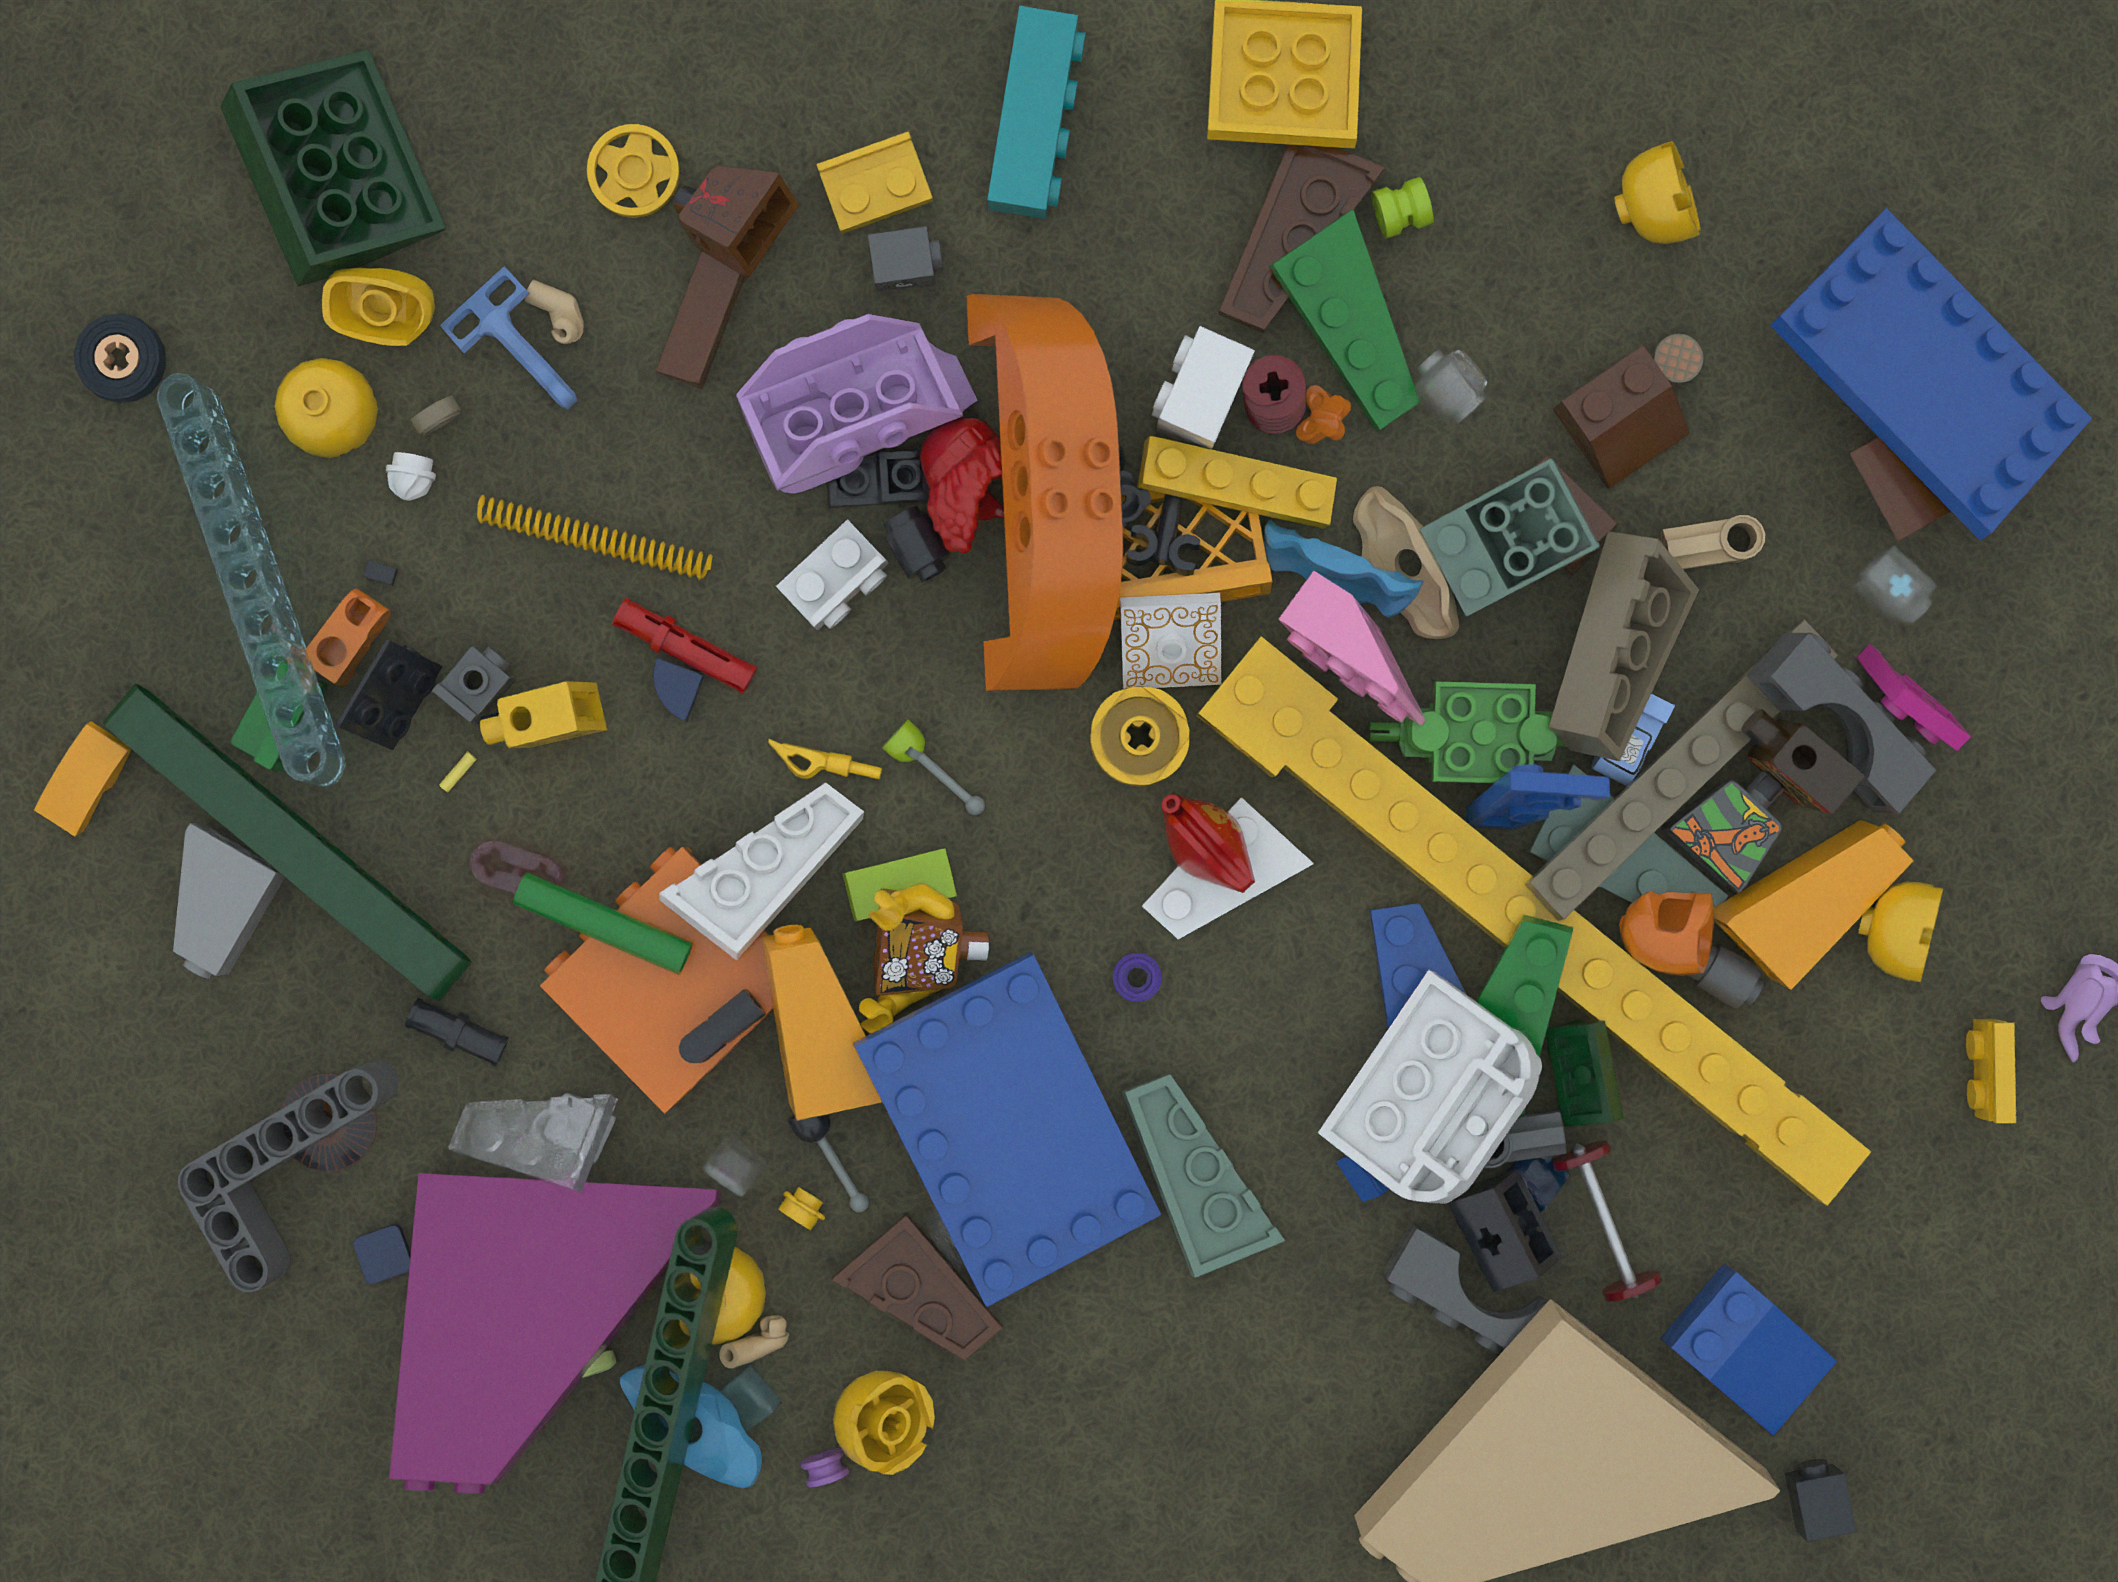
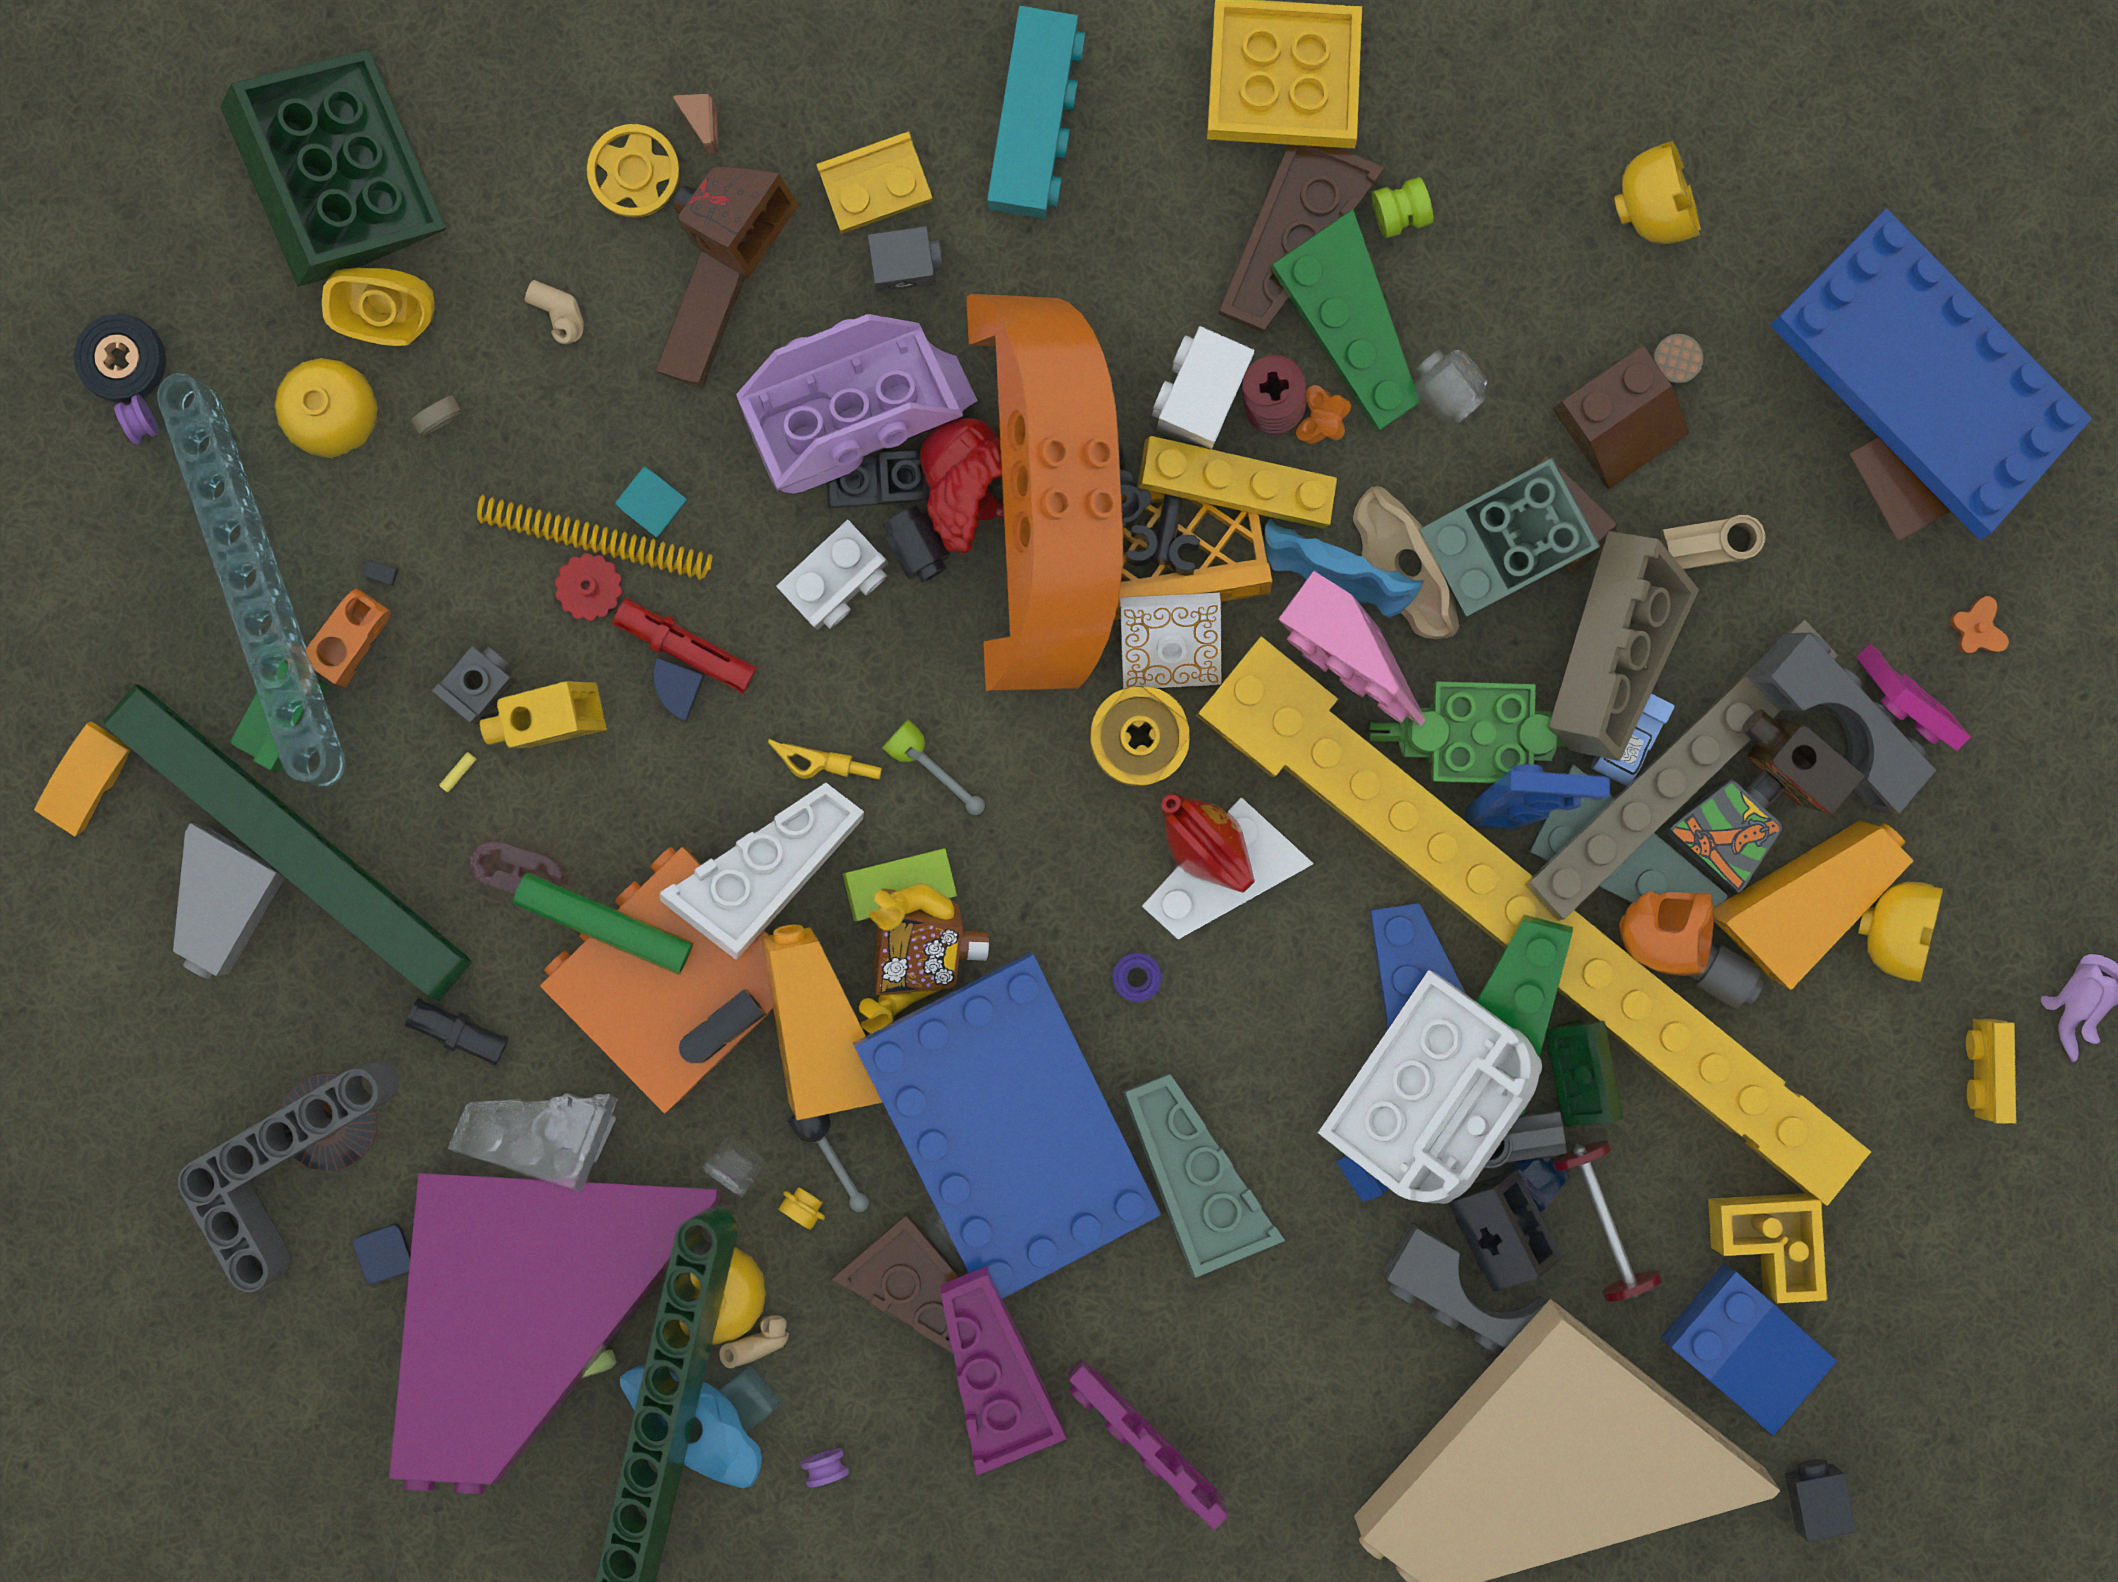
(136, 419): none -> medium lavender bush
(389, 695): black hinge -> none
(410, 475): white plate -> none
(496, 323): medium blue piece -> none
(588, 587): none -> red piece
(651, 501): none -> teal slope
(702, 117): none -> nougat slope
(883, 1421): yellow cylinder -> none
(999, 1385): none -> magenta wing
(1157, 1453): none -> magenta wing
(1784, 1232): none -> yellow brick
(1894, 587): clear brick -> none
(1978, 627): none -> orange piece

